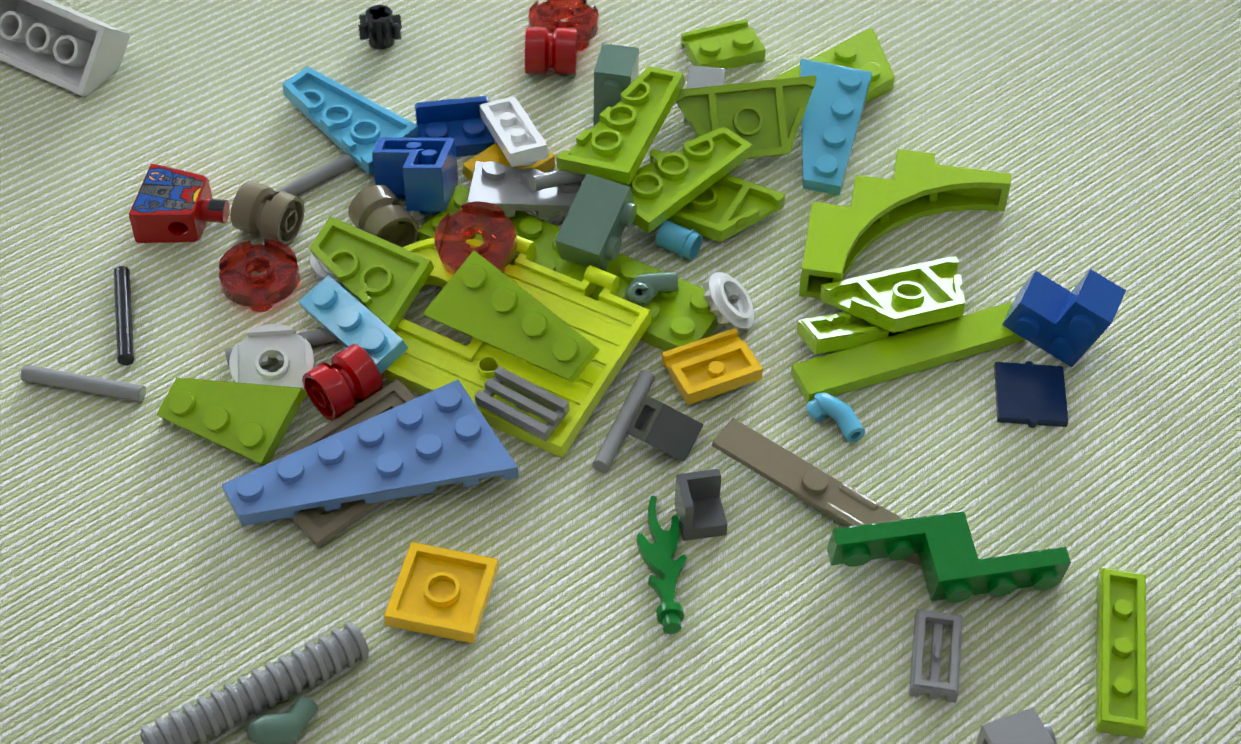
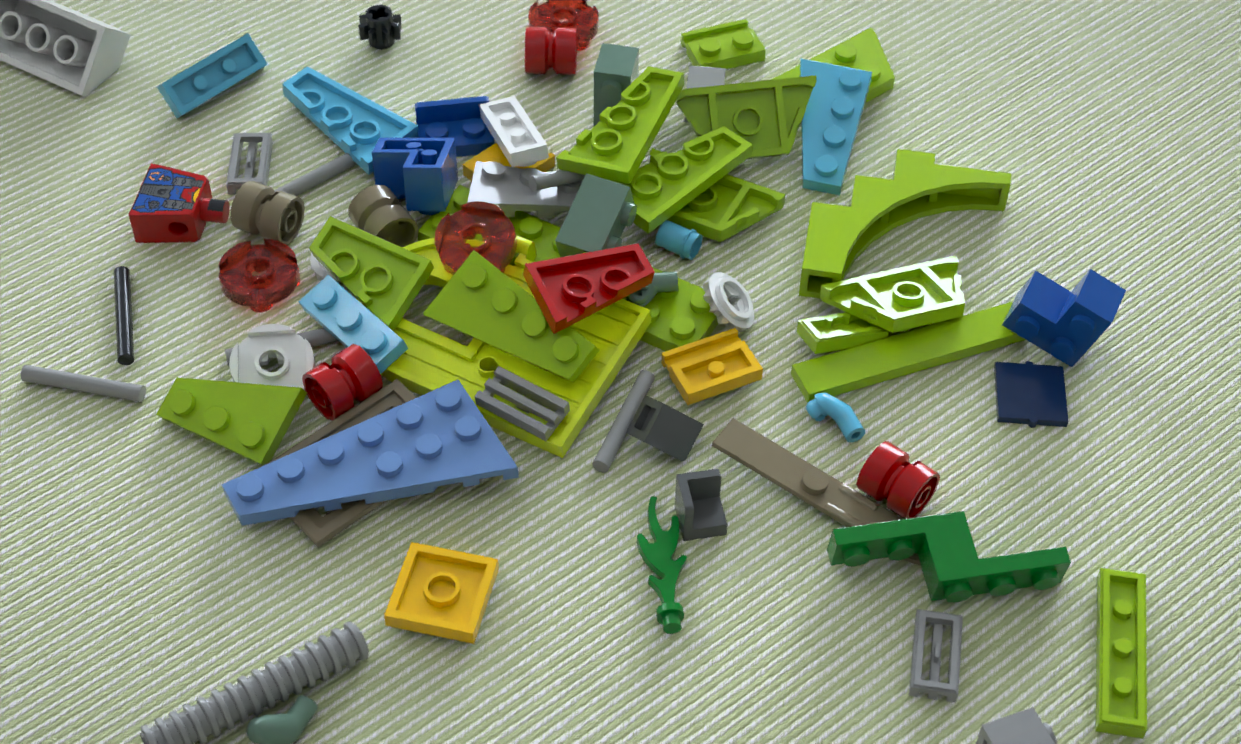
(212, 75): none -> medium azure plate
(233, 181): none -> light grey tile
(586, 282): none -> red wing
(893, 478): none -> red wheel

